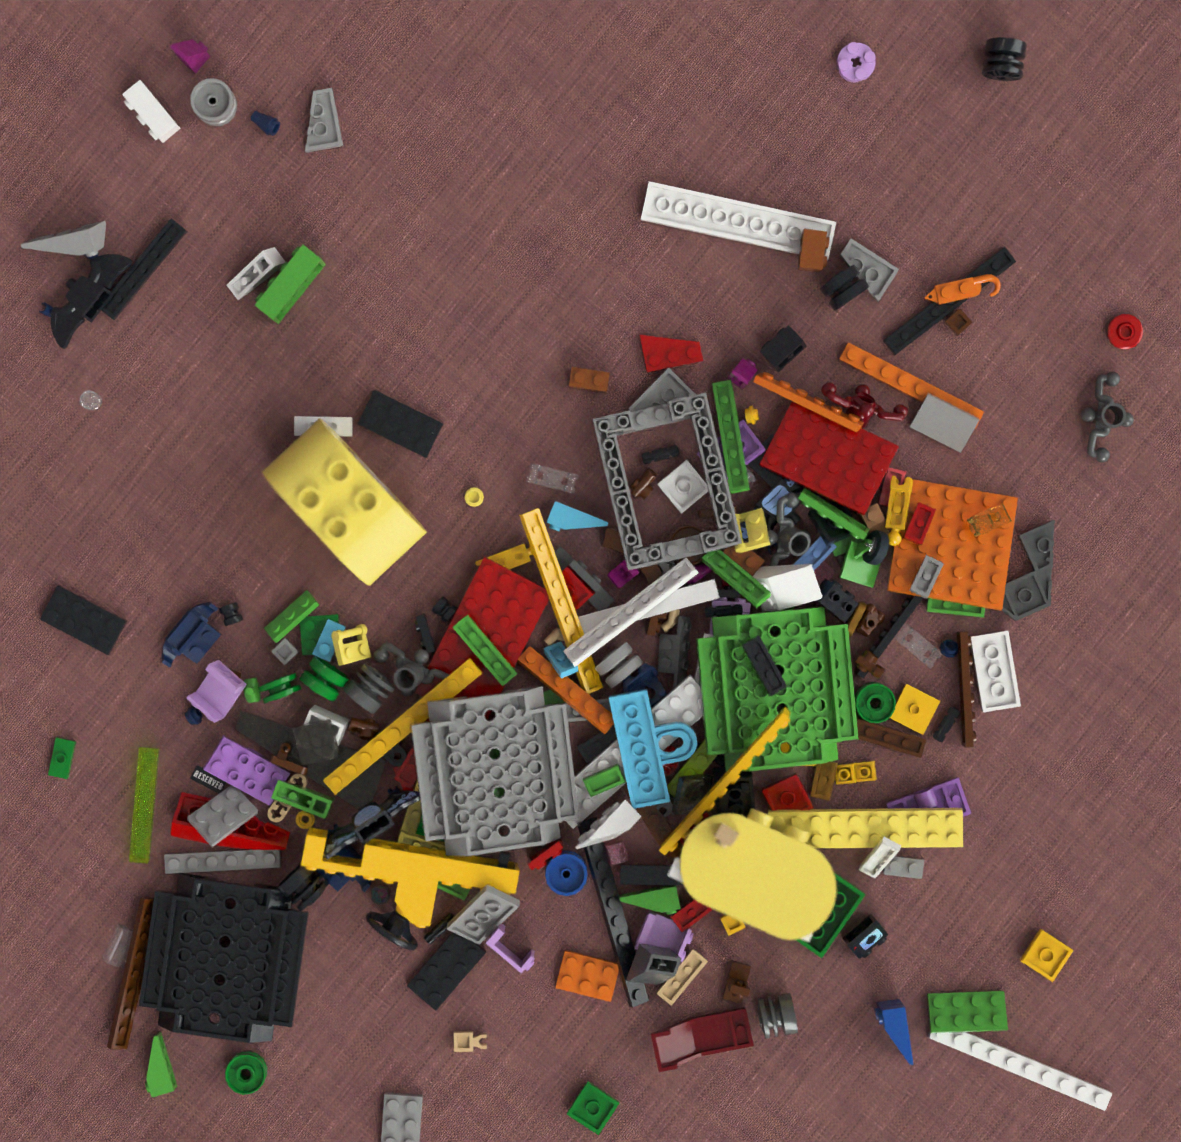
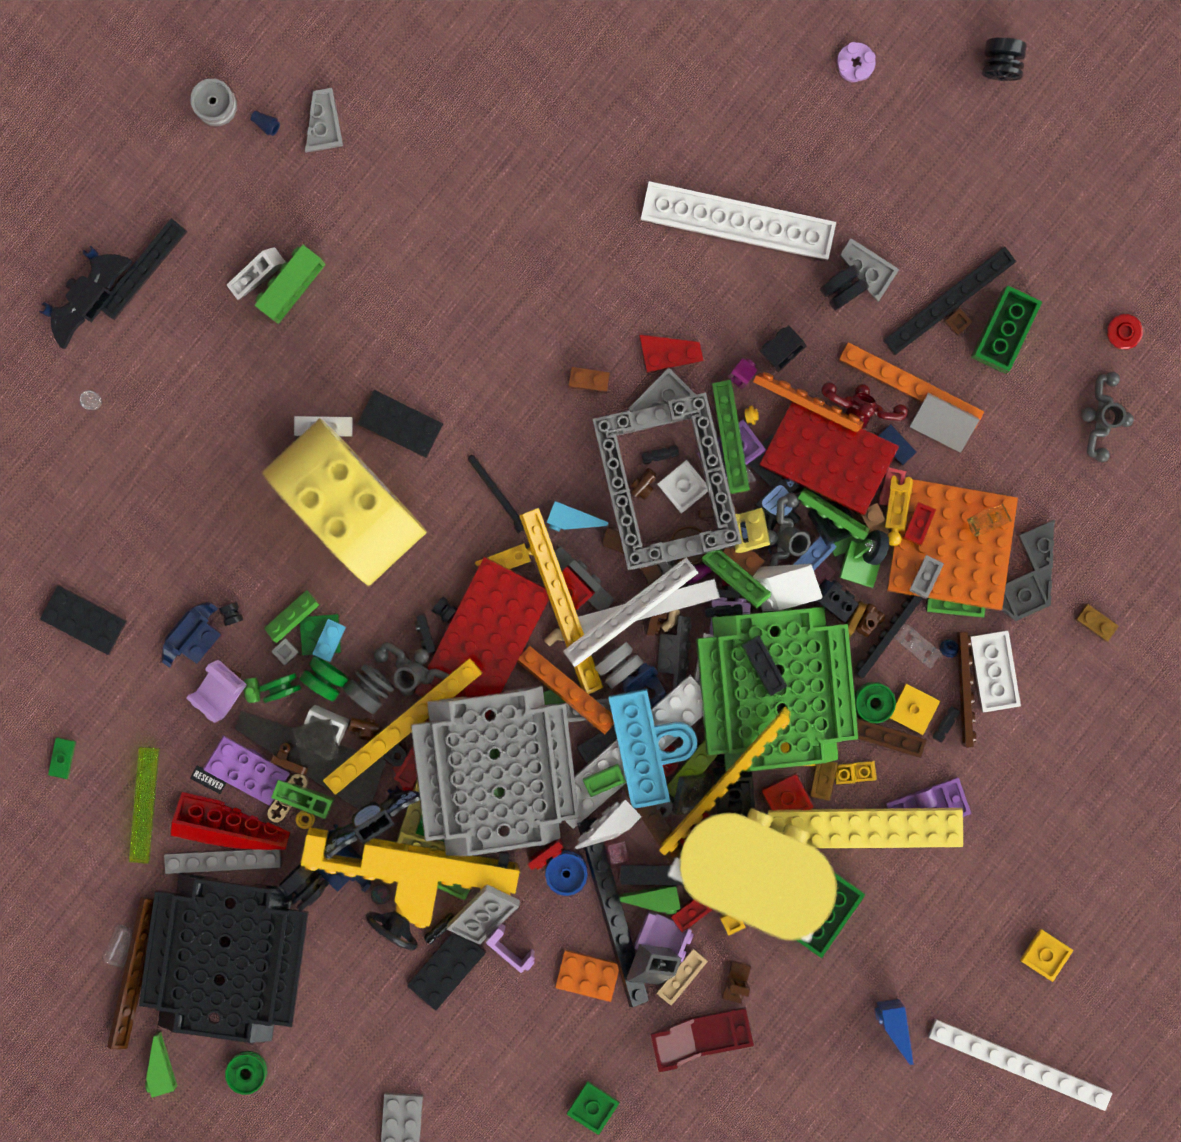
(78, 242): light grey wedge -> none
(150, 112): white brick -> none
(191, 54): magenta slope -> none
(193, 715): dark blue plate -> none
(222, 815): light grey plate -> none
(351, 651): light yellow plate -> none
(465, 1041): tan plate -> none
(474, 497): light yellow plate -> none
(485, 650): bright green plate -> none
(497, 493): none -> black piece
(552, 478): clear plate -> none
(559, 660): medium azure plate -> none
(621, 575): magenta bracket -> none
(726, 836): tan plate -> none
(777, 1015): dark grey wheel -> none
(812, 250): dark orange brick -> none
(865, 937): black slope -> none
(867, 662): reddish brown plate -> none
(879, 857): white plate -> none
(904, 451): none -> dark blue tile
(905, 867): light grey plate -> none
(961, 289): orange plate -> none
(967, 1012): bright green plate -> none
(1006, 329): none -> green brick
(1097, 622): none -> pearl gold plate

